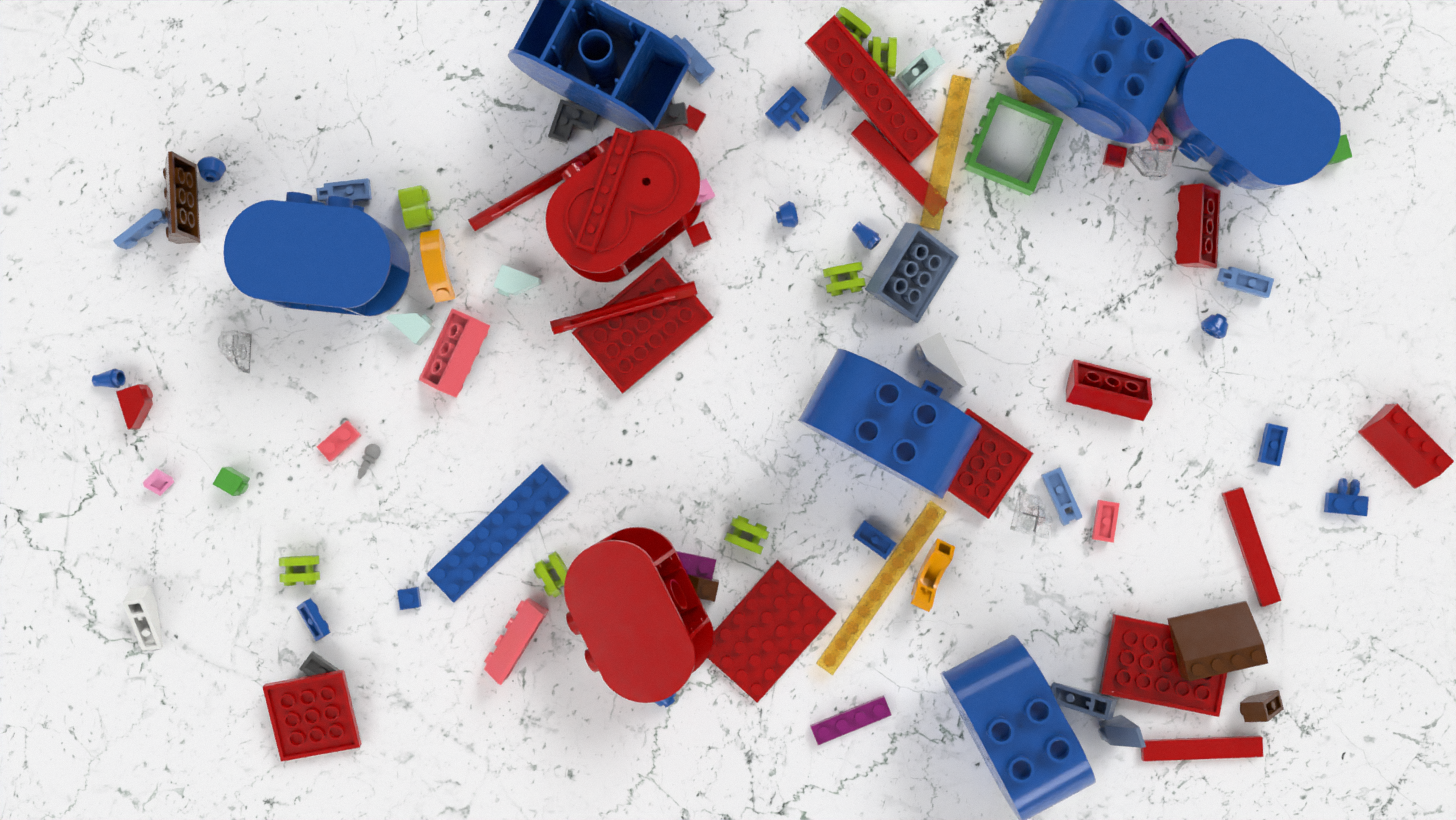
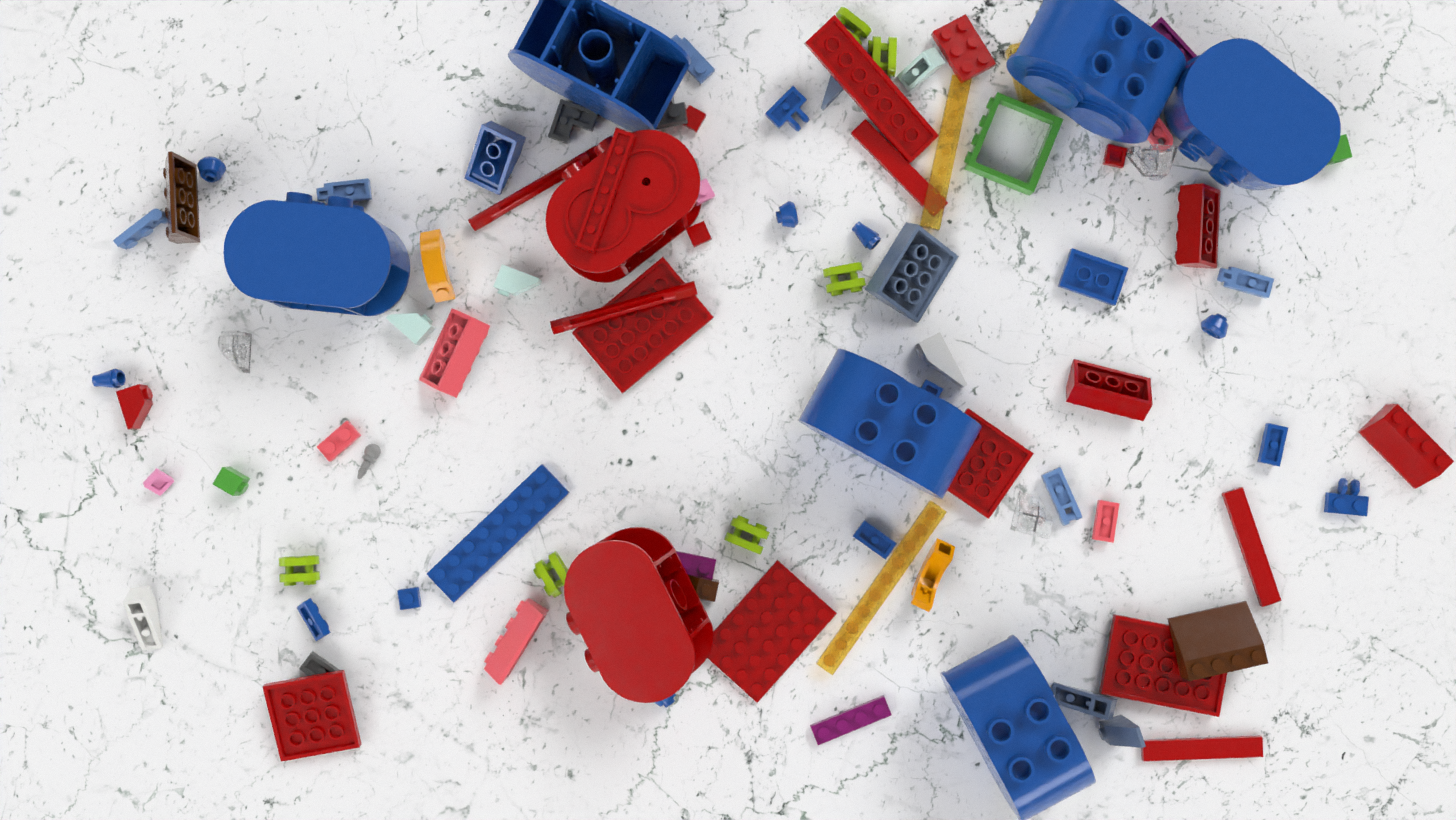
(415, 207): lime brick -> none
(494, 156): none -> blue slope
(963, 48): none -> red plate
(1093, 277): none -> blue plate
(1261, 706): reddish brown slope -> none

